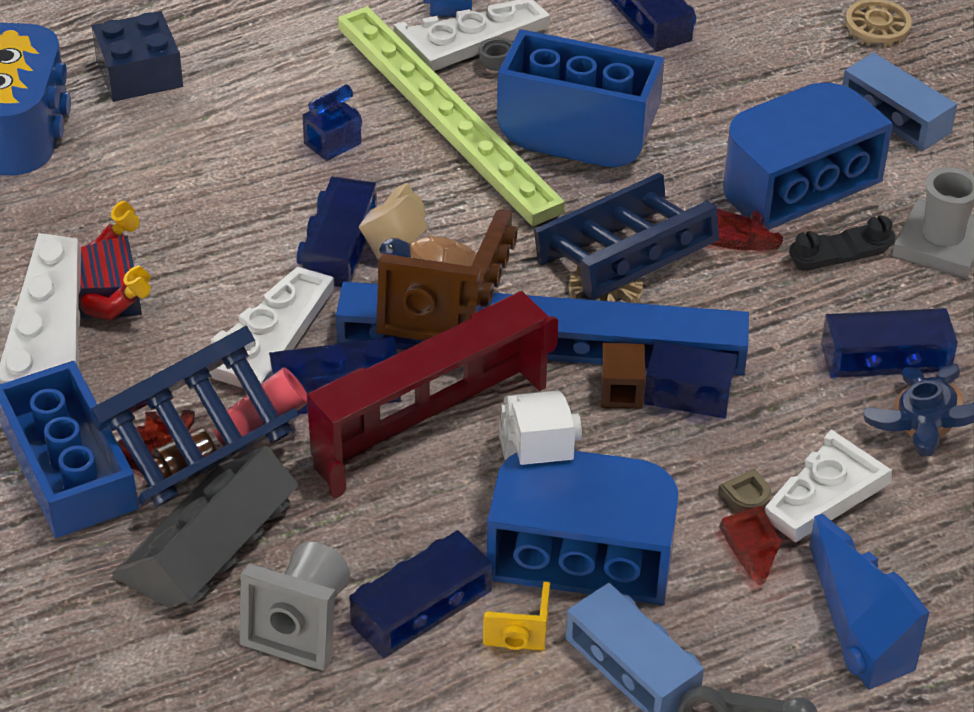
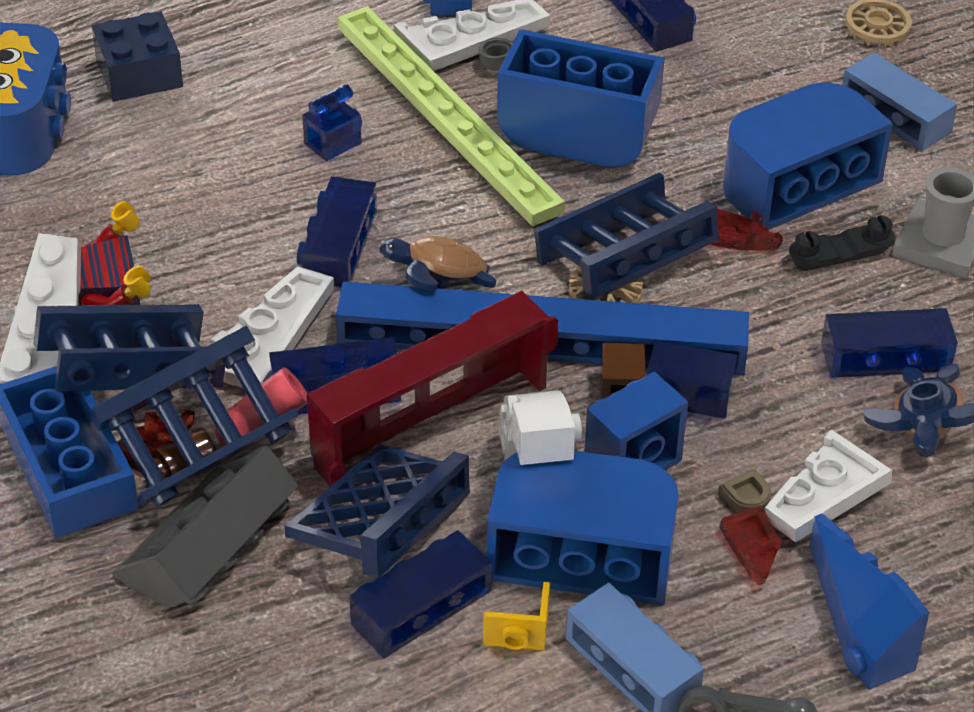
(118, 343): none -> dark blue fence
(294, 610): light grey plant -> none
(398, 217): tan brick -> none
(405, 517): none -> dark blue fence
(430, 296): reddish brown bracket -> none
(639, 423): none -> blue brick

